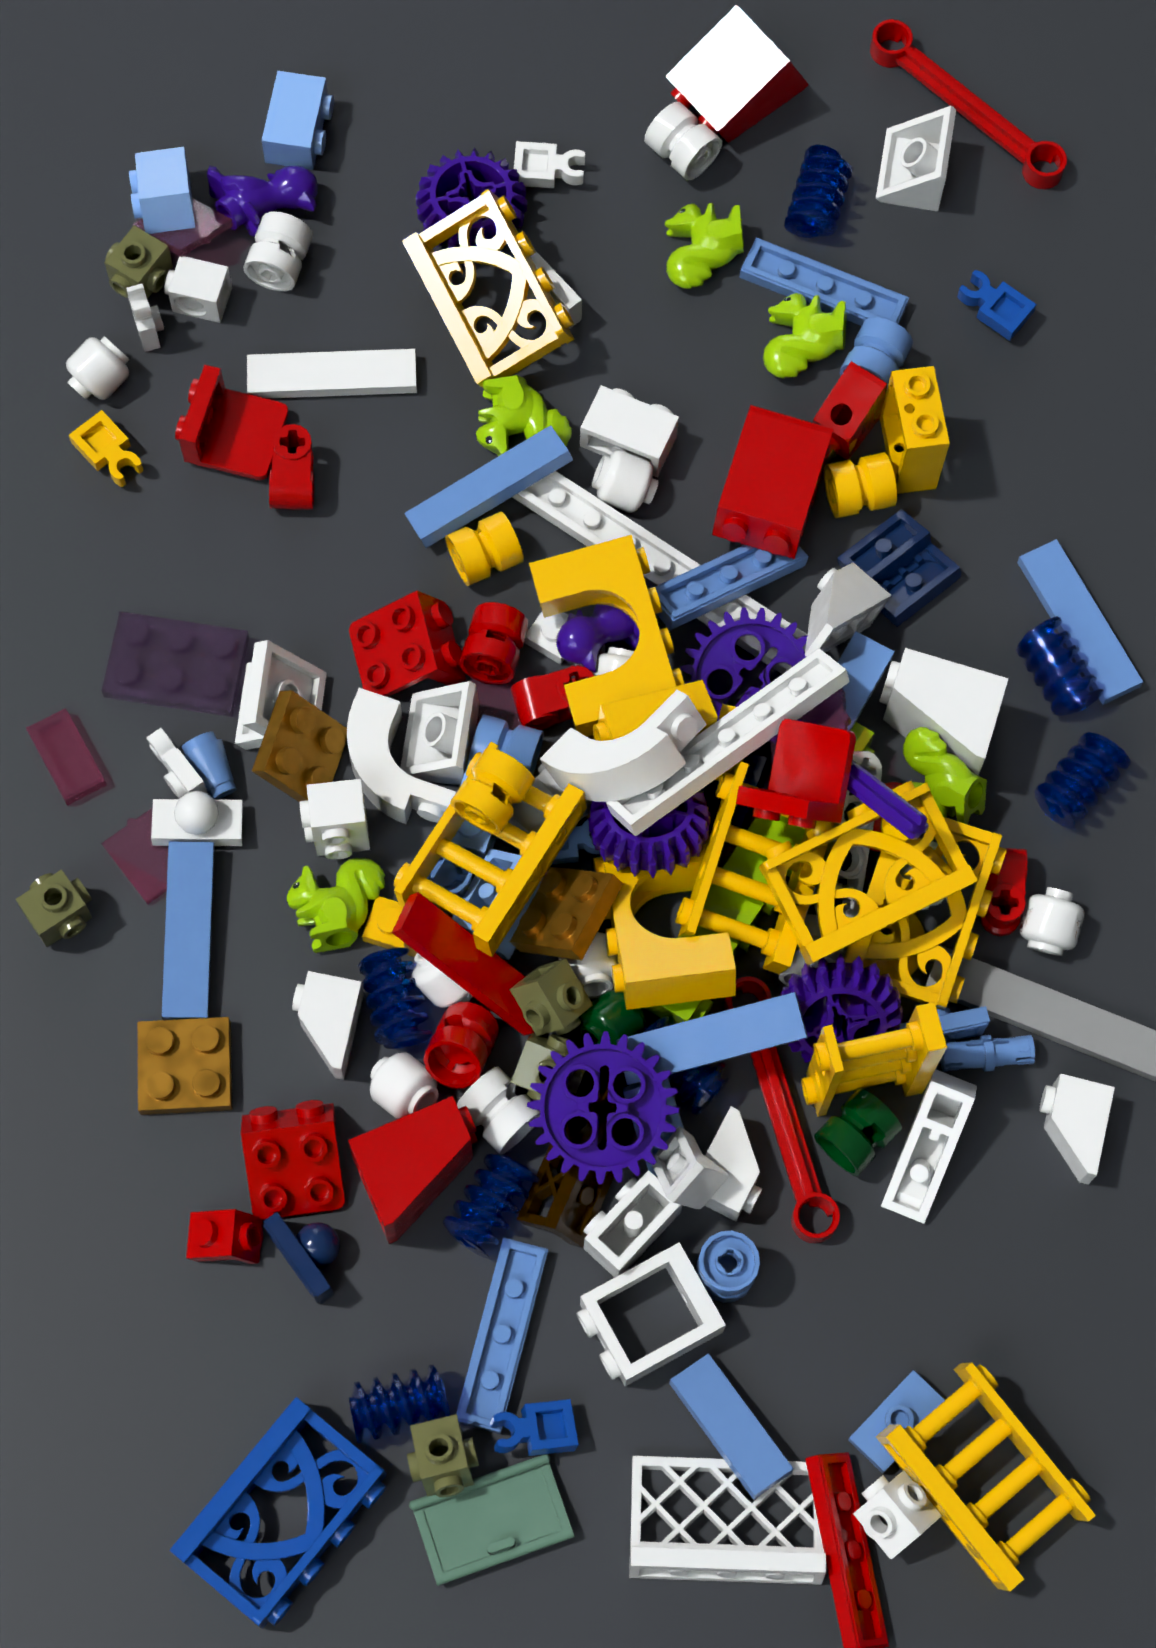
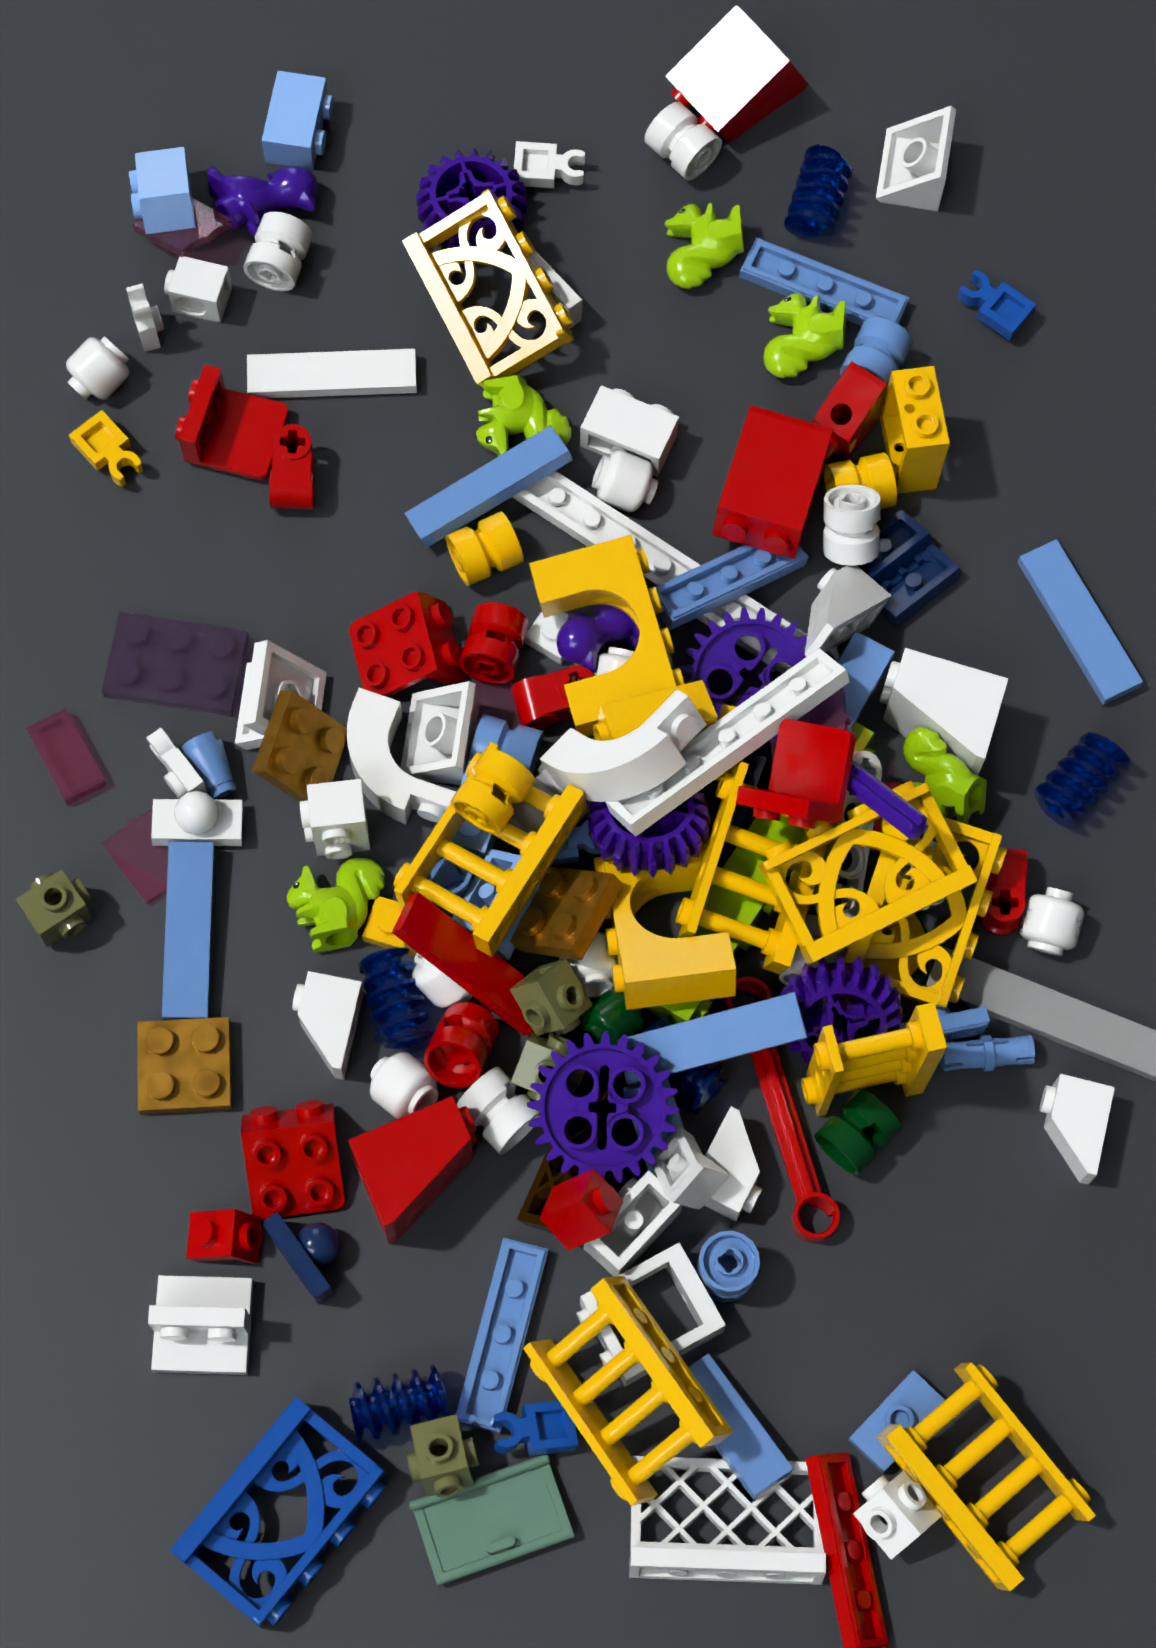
(138, 261): olive brick -> none
(201, 1325): none -> white bracket
(488, 1202): clear blue piece -> none
(581, 1209): none -> red brick
(671, 1383): none -> yellow fence
(850, 525): none -> white wheel
(929, 1146): white slope -> none
(968, 104): red piece -> none
(1055, 669): clear blue piece -> none

